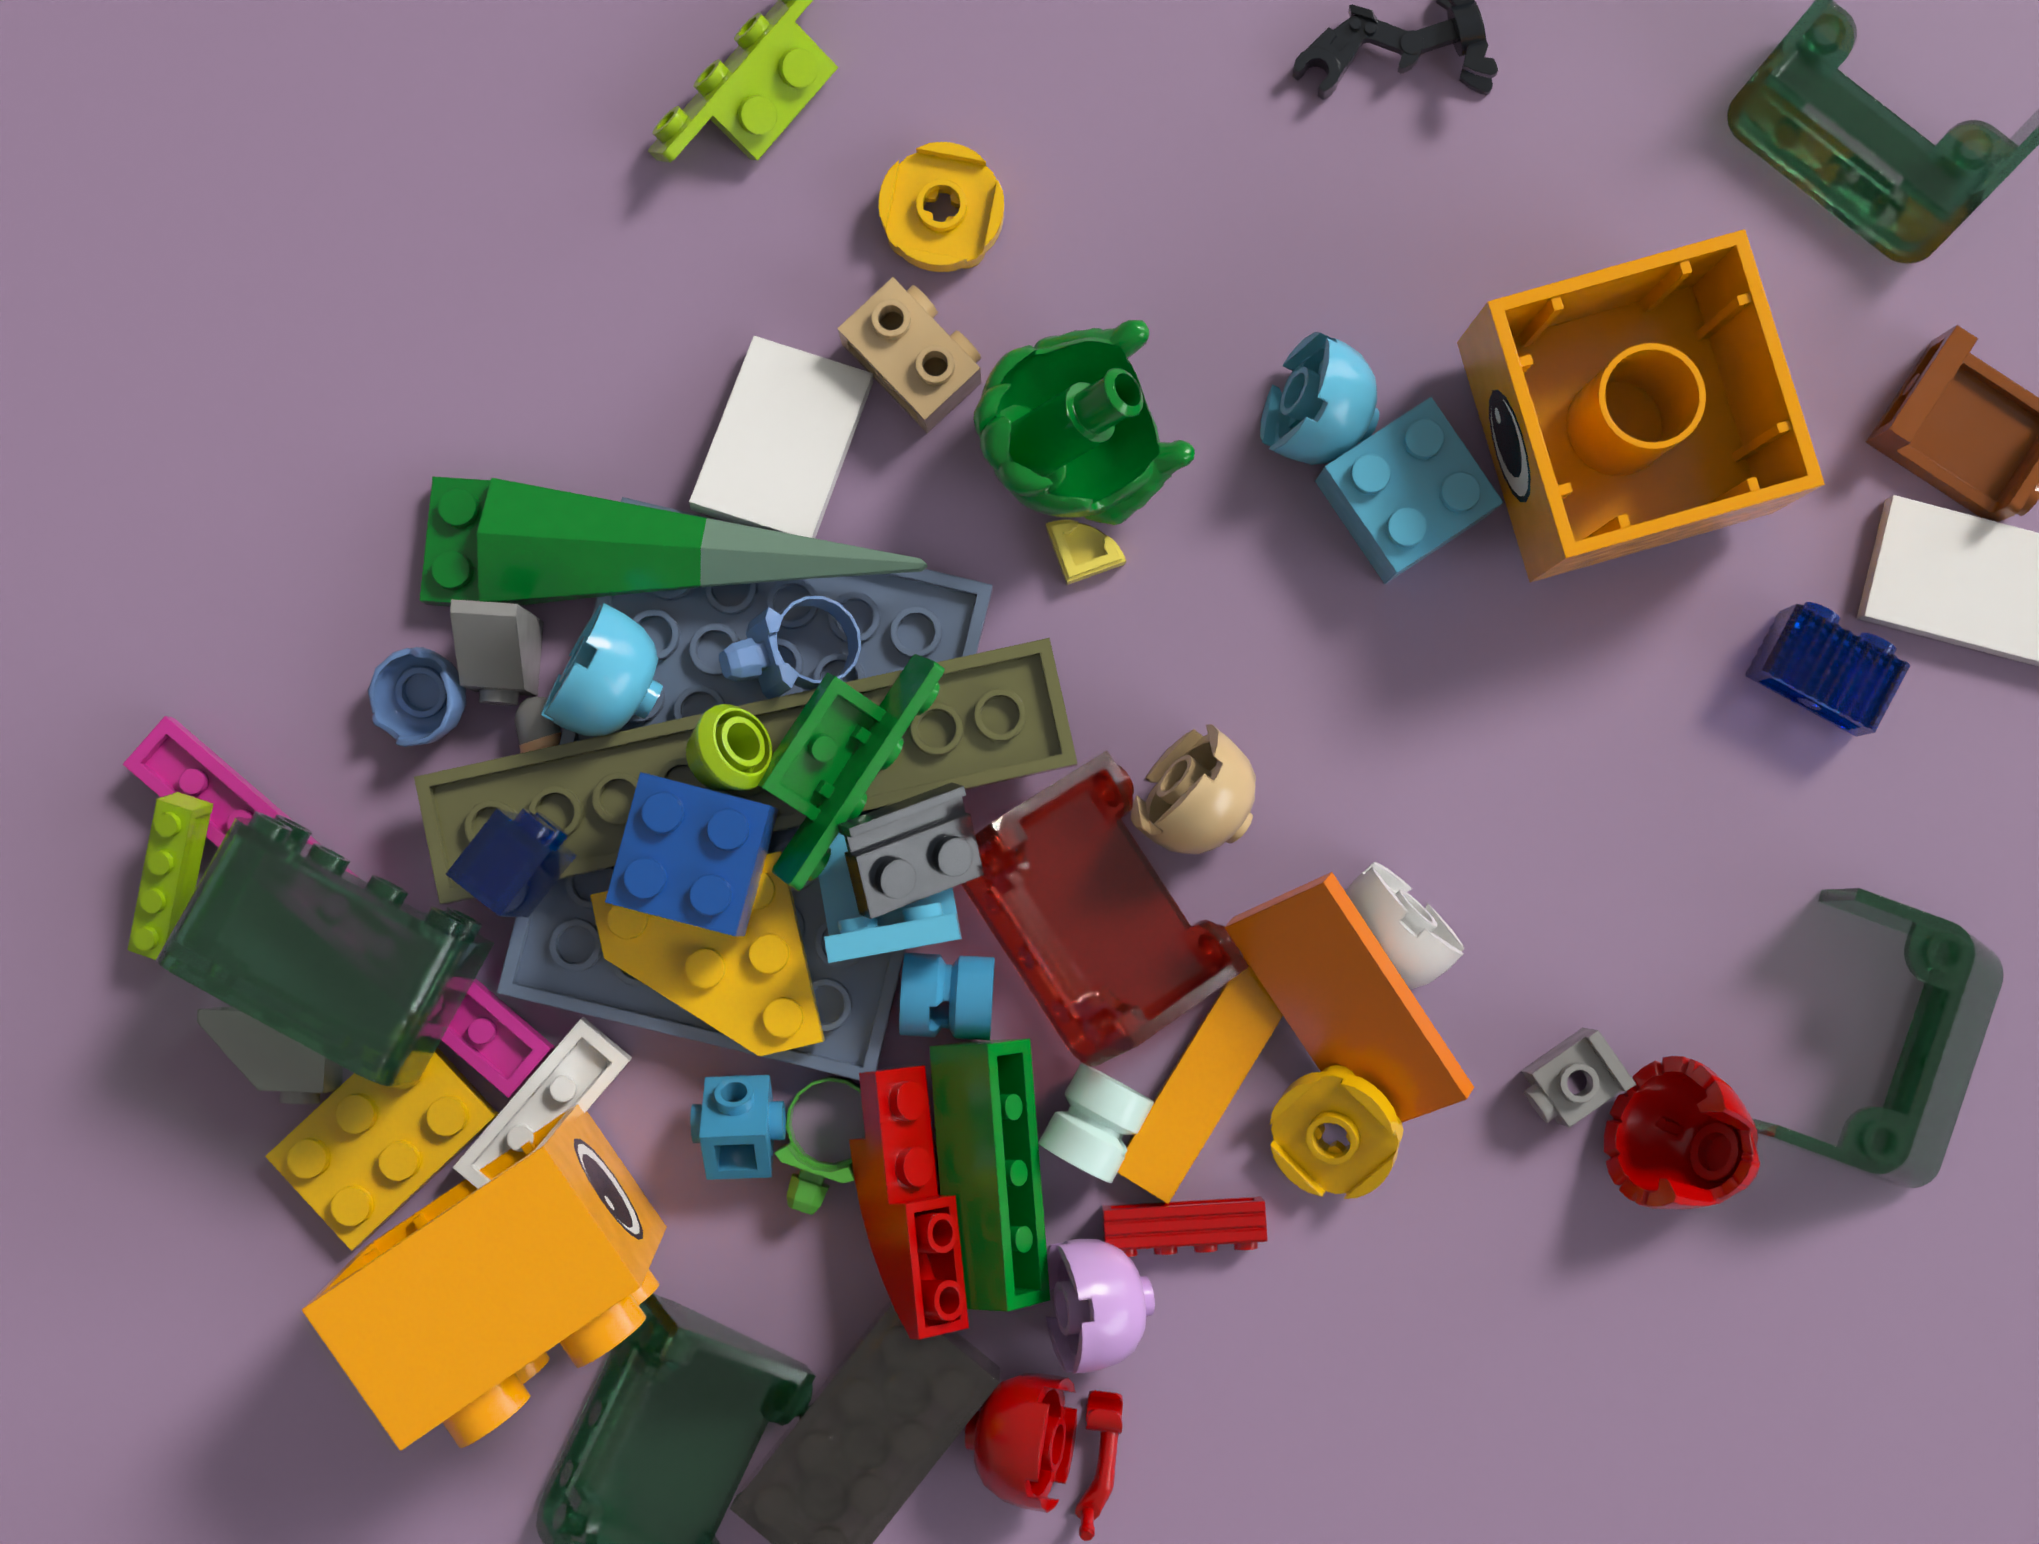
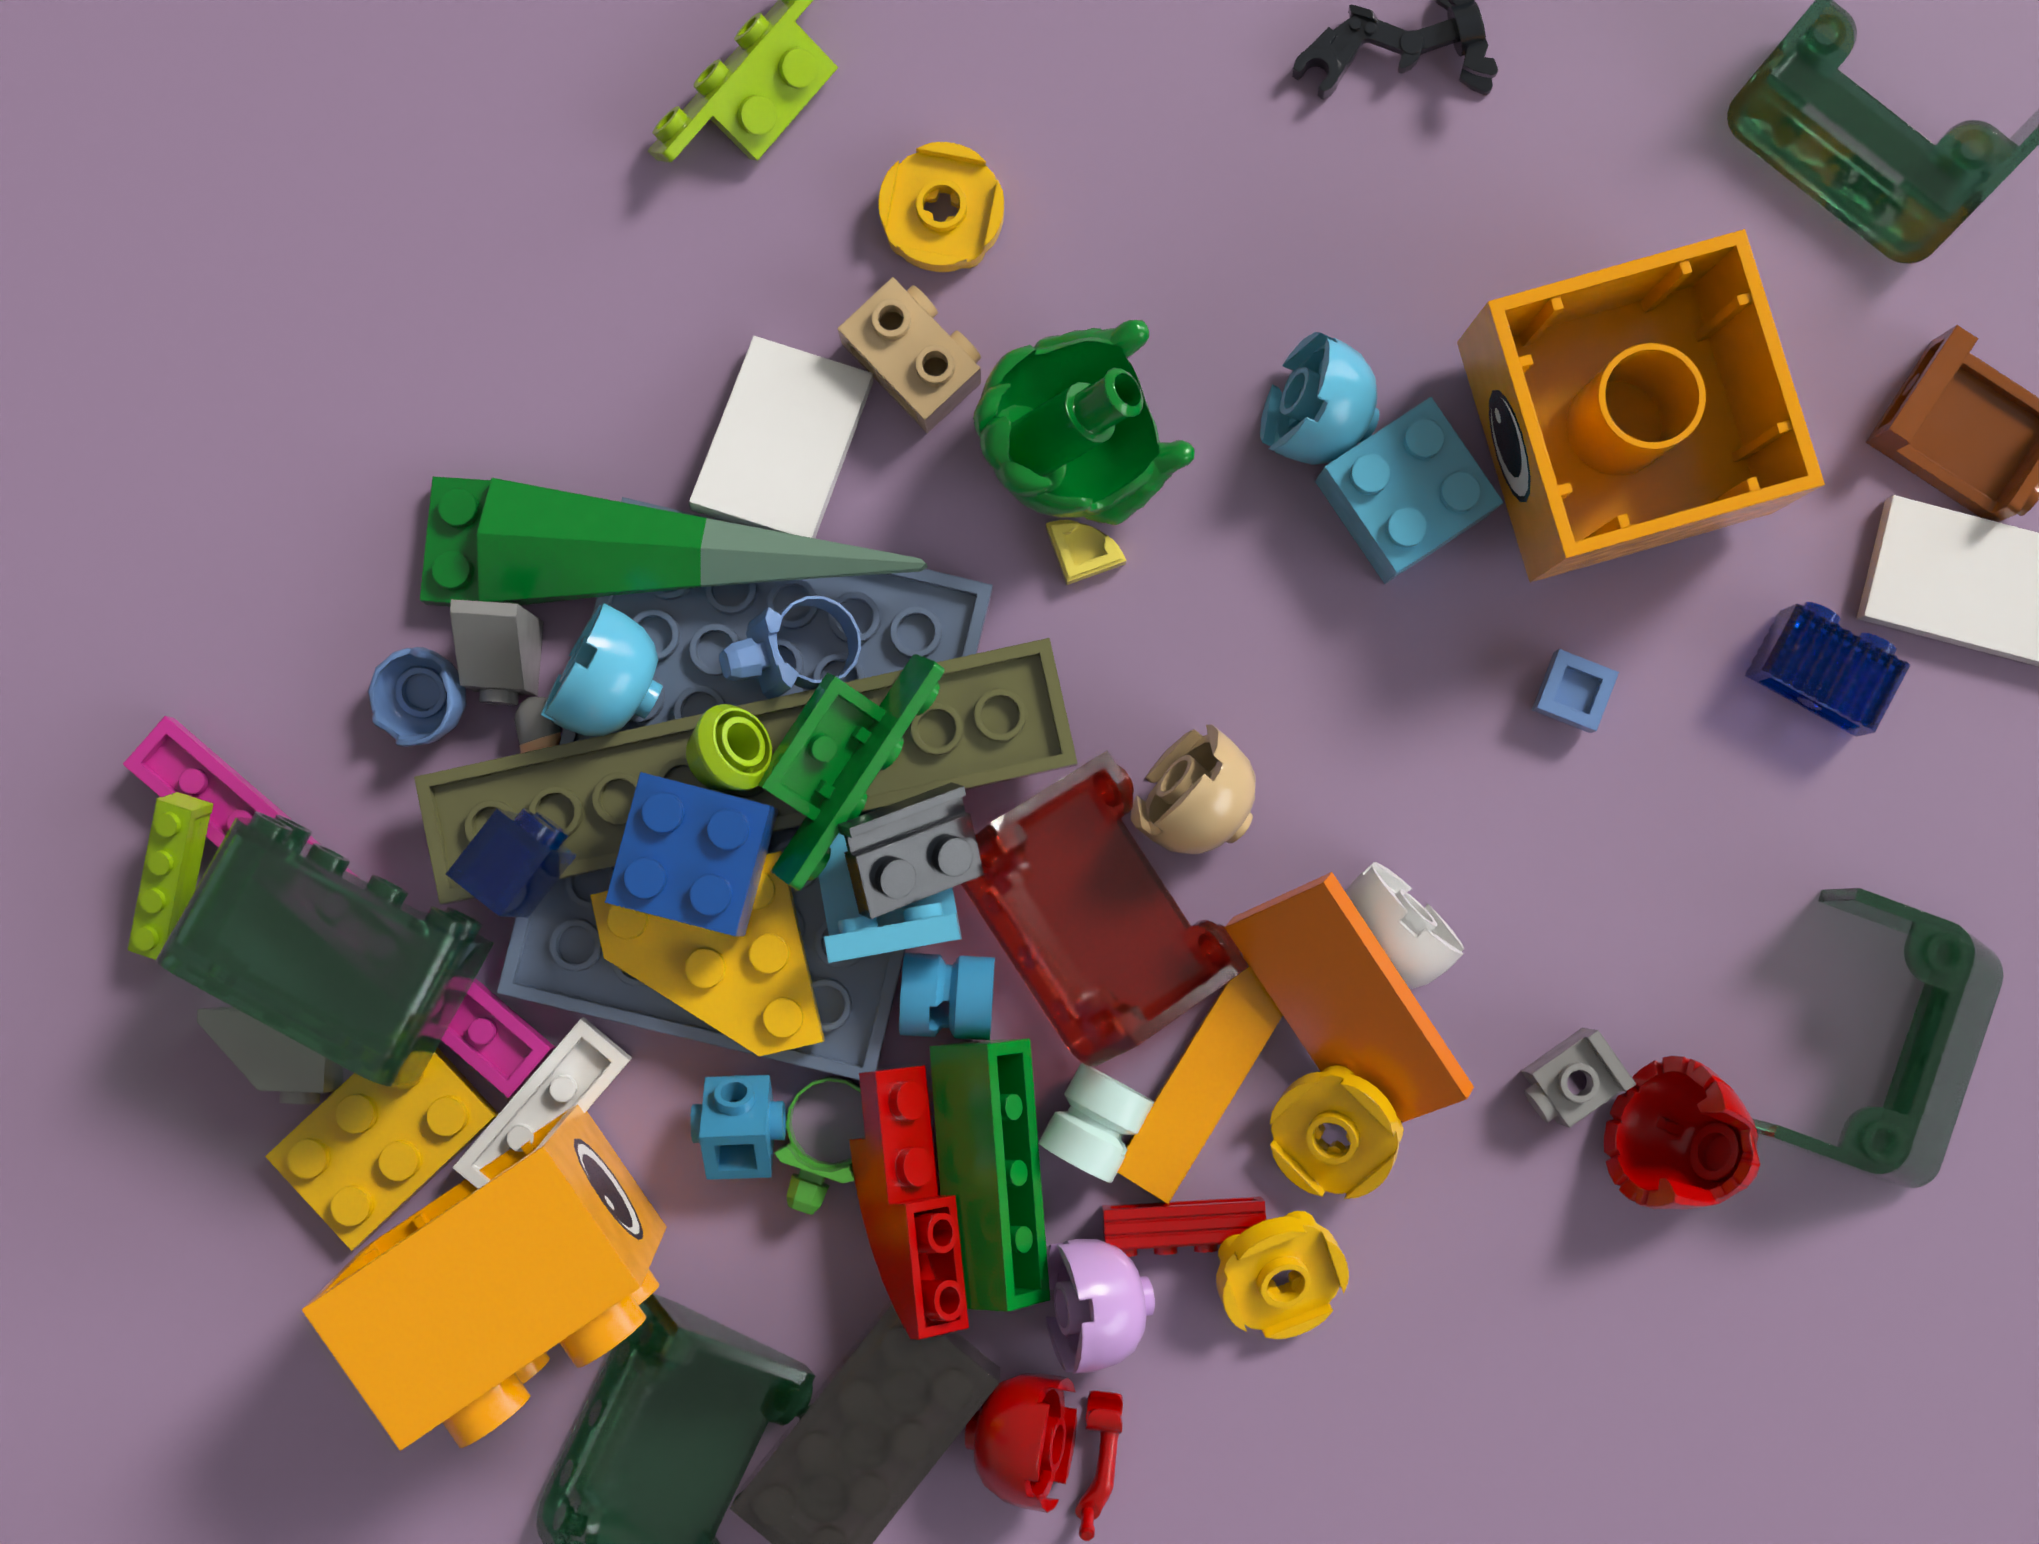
(1275, 1246): none -> yellow plate
(1575, 691): none -> medium blue plate

